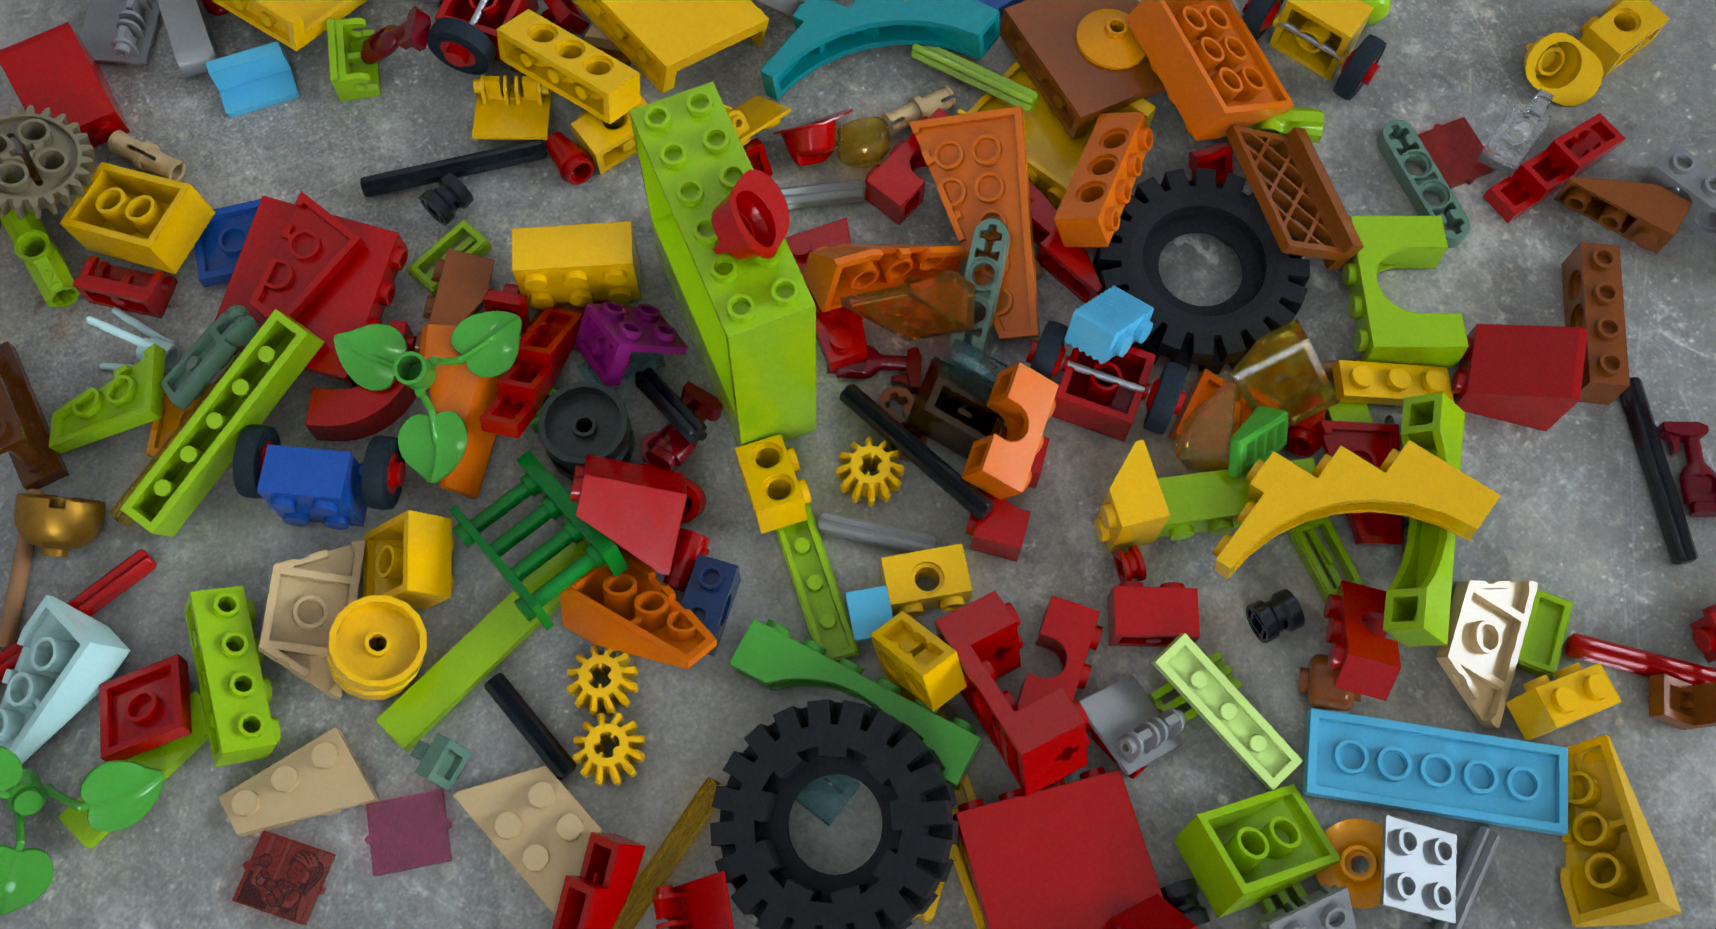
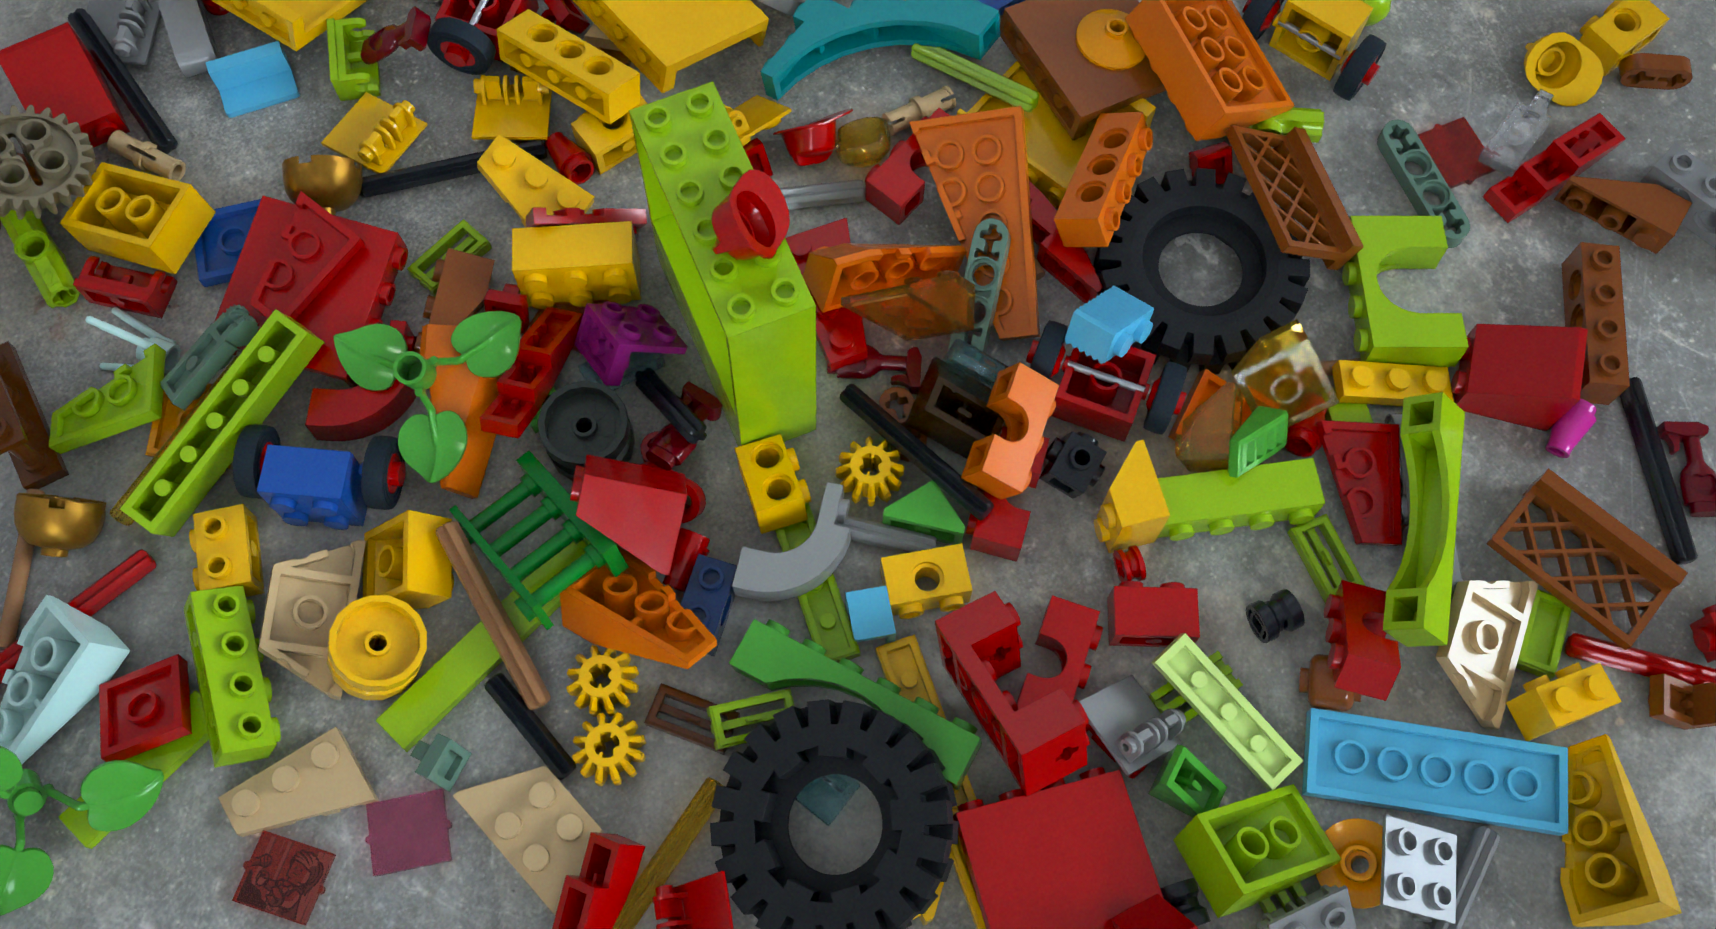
(122, 80): none -> black axle
(227, 550): none -> yellow brick
(325, 179): none -> pearl gold cylinder
(375, 132): none -> yellow hinge
(446, 199): black wheel -> none
(493, 615): none -> medium nougat axle
(528, 181): none -> yellow wing
(571, 216): none -> red wing
(678, 731): none -> reddish brown tile
(718, 727): none -> lime tile
(797, 571): none -> light grey arch
(918, 660): yellow brick -> none
(928, 513): none -> bright green slope
(1073, 463): none -> black brick
(1187, 783): none -> bright green slope
(1406, 485): yellow arch -> none
(1571, 429): none -> dark pink cone
(1599, 536): none -> dark orange fence
(1655, 71): none -> dark orange beam

